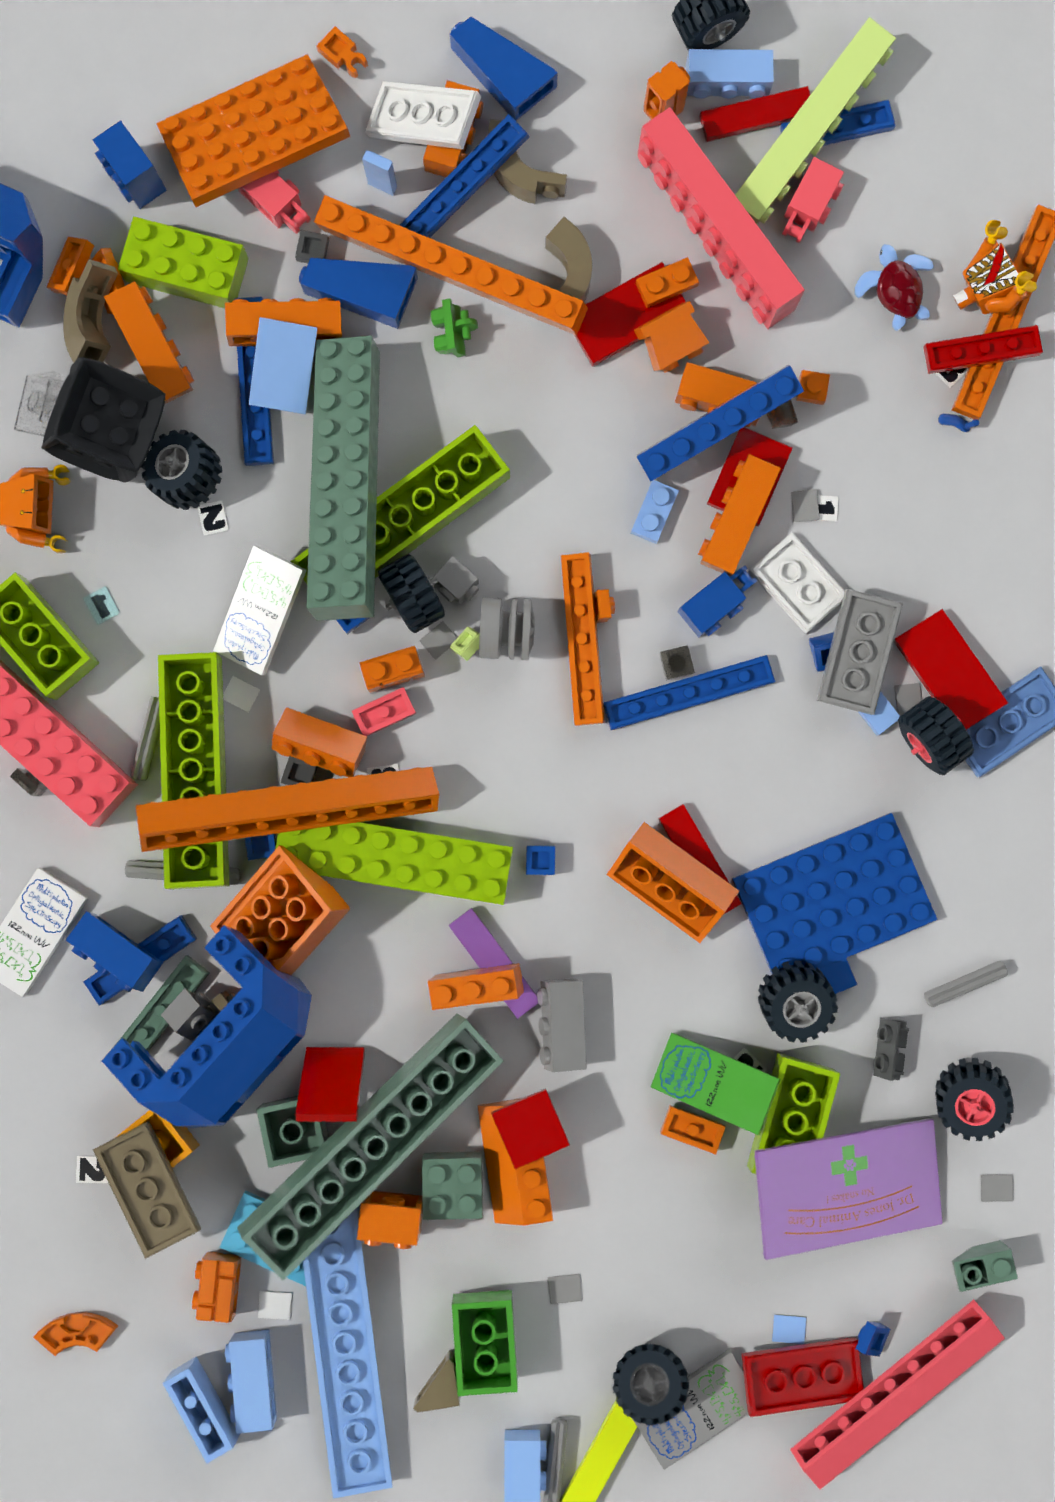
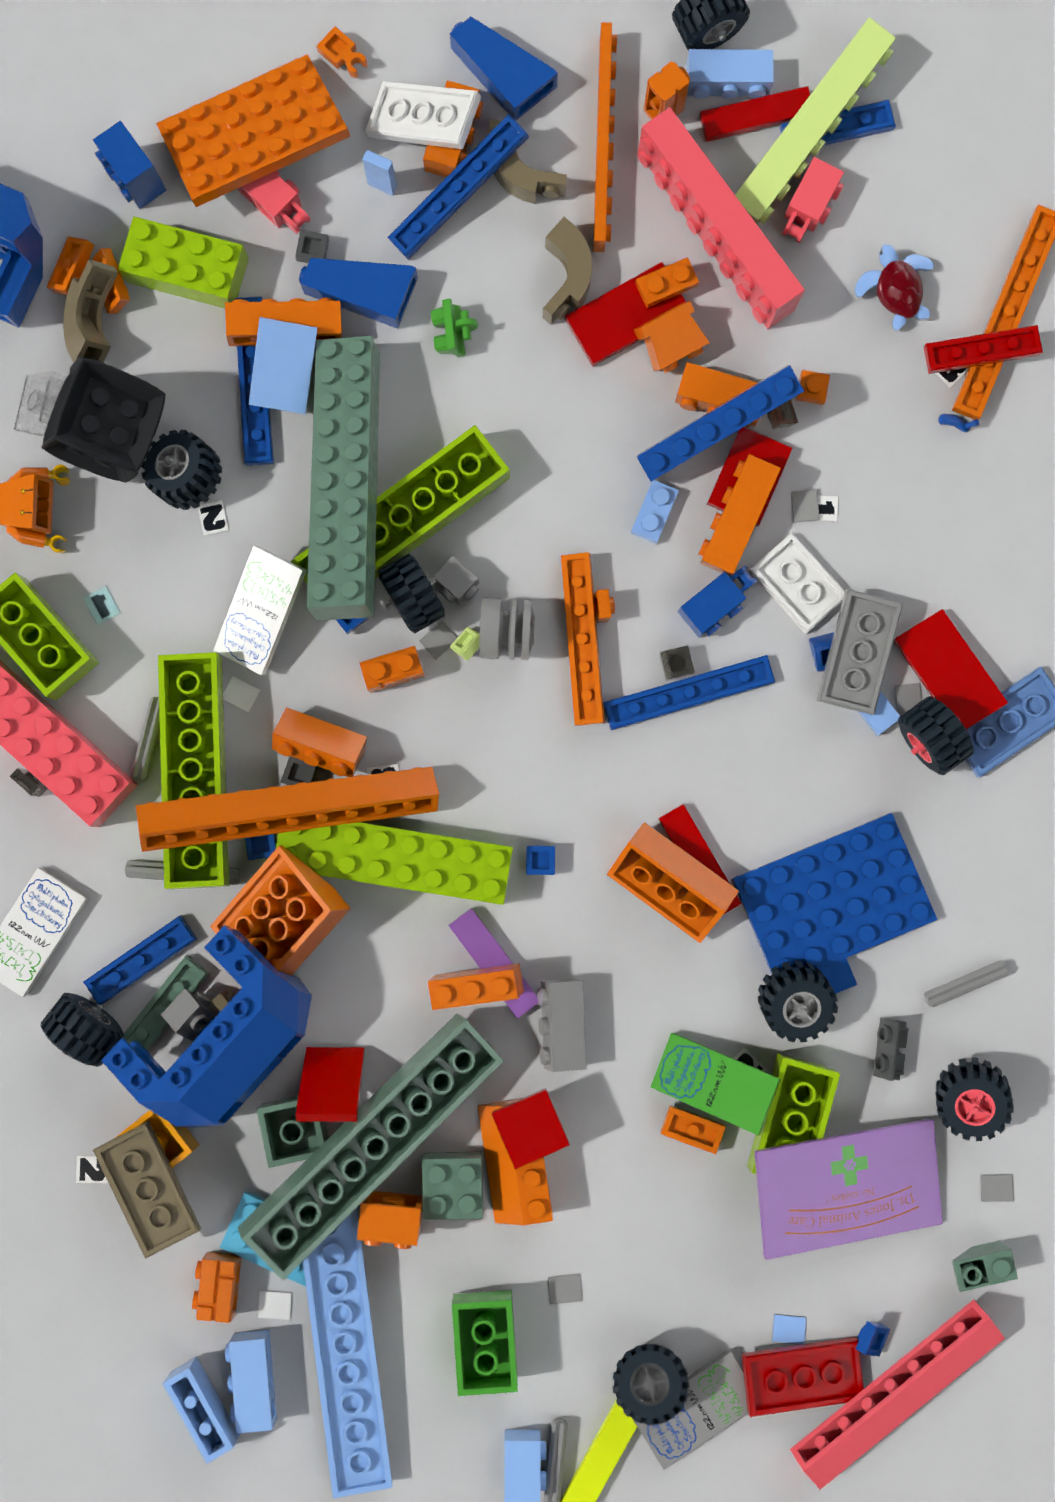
(75, 1329): orange tile -> none
(81, 1029): none -> black wheel
(113, 952): blue brick -> none
(148, 342): orange brick -> none
(383, 712): coral plate -> none
(440, 1389): dark tan slope -> none
(451, 265): orange brick -> none
(604, 148): none -> orange plate
(993, 277): torso -> none

